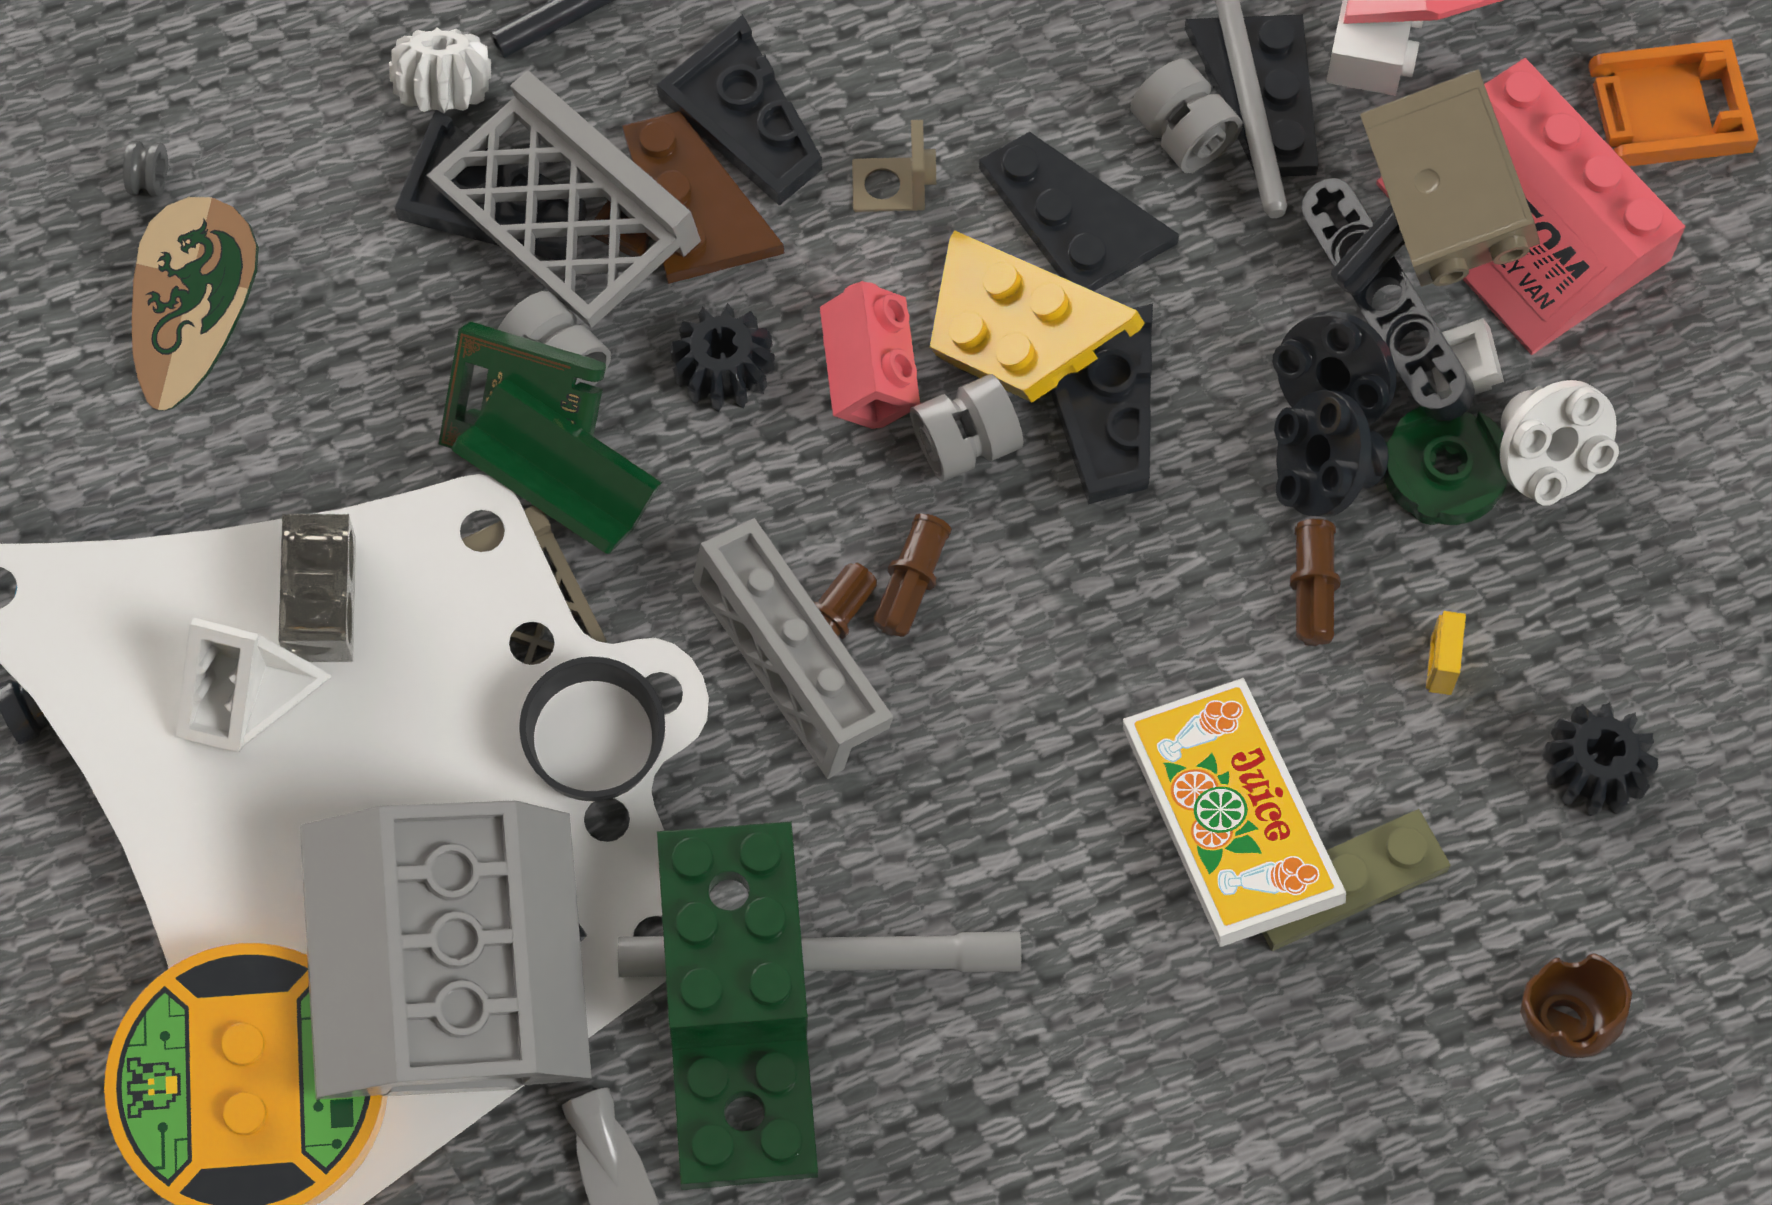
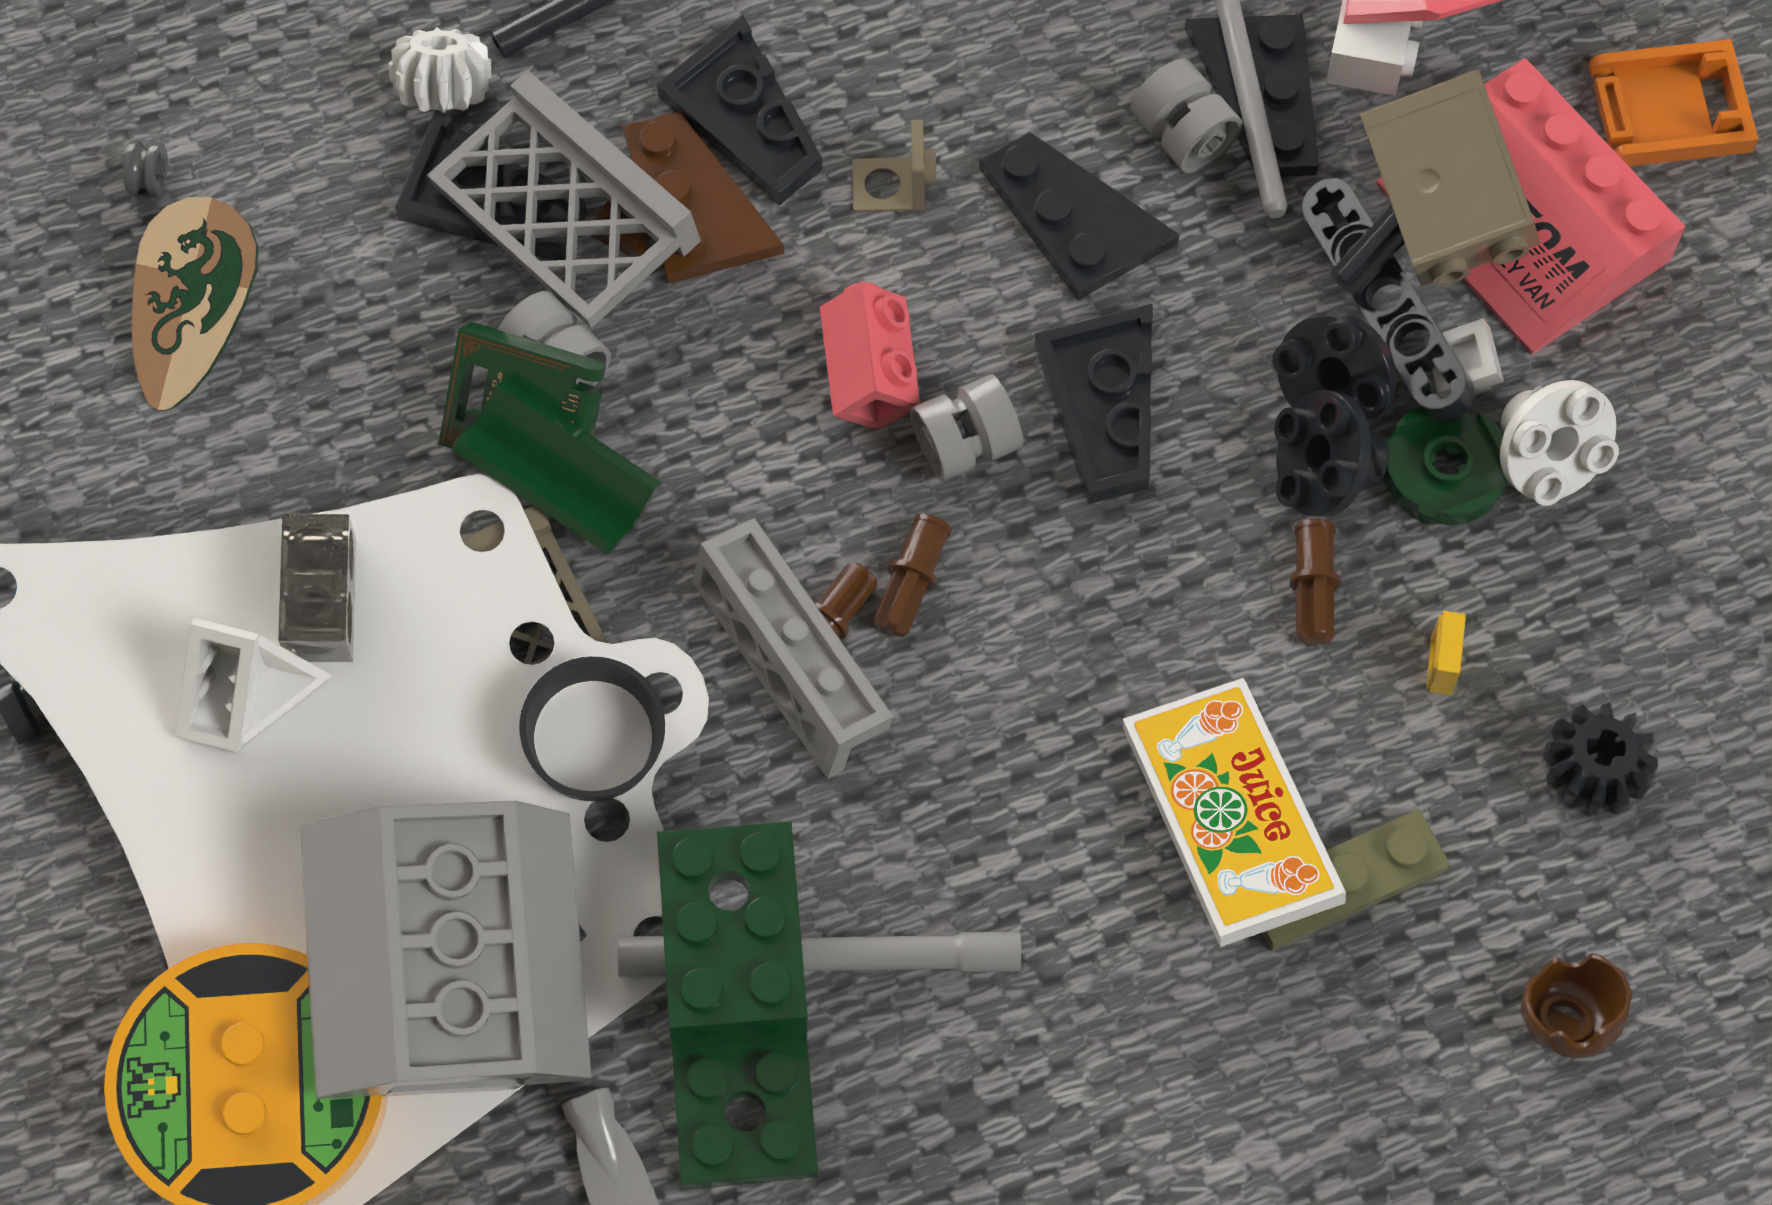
(725, 376): black gear -> none
(1019, 319): yellow wing -> none

